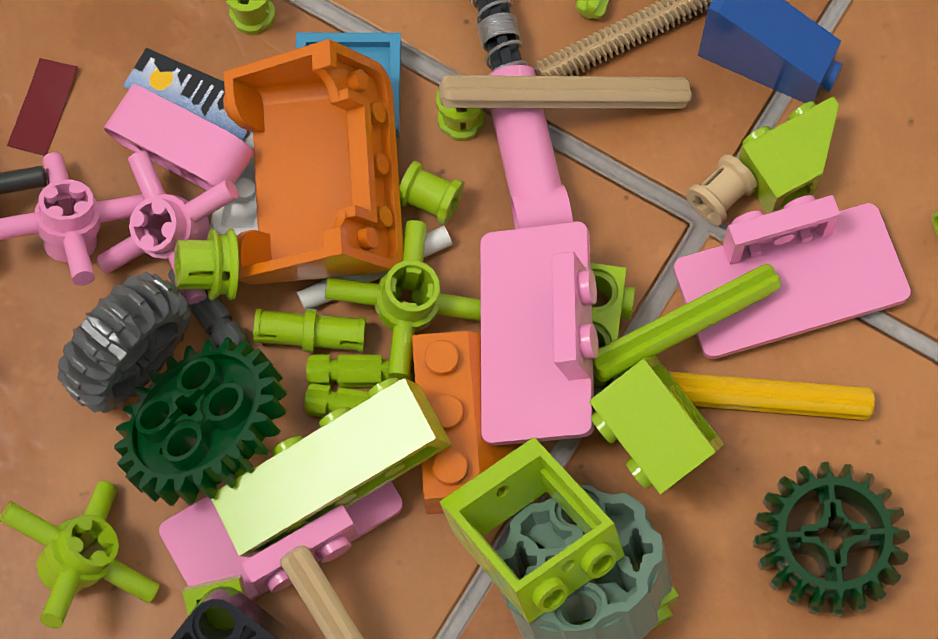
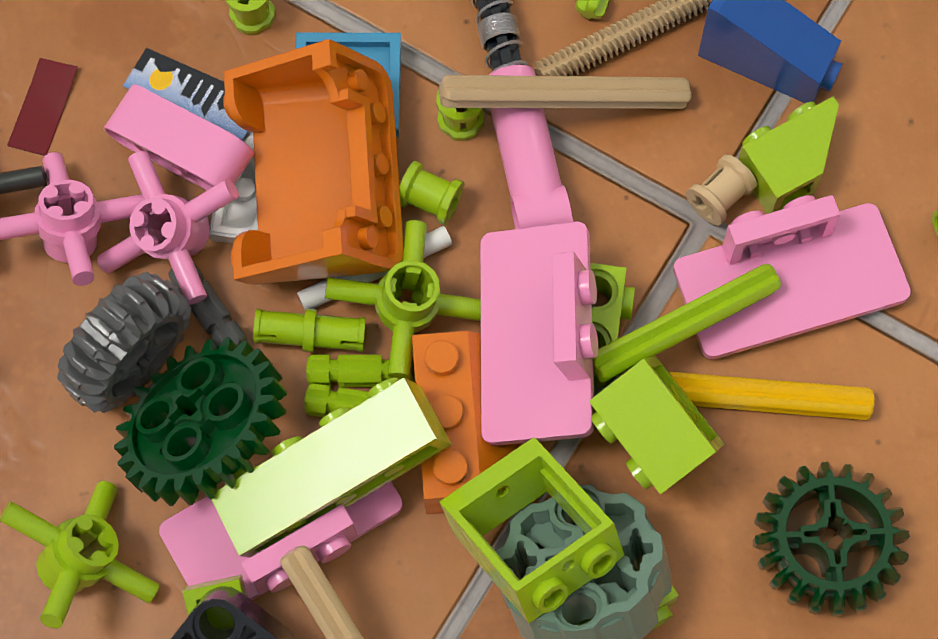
(208, 264): lime piece -> none

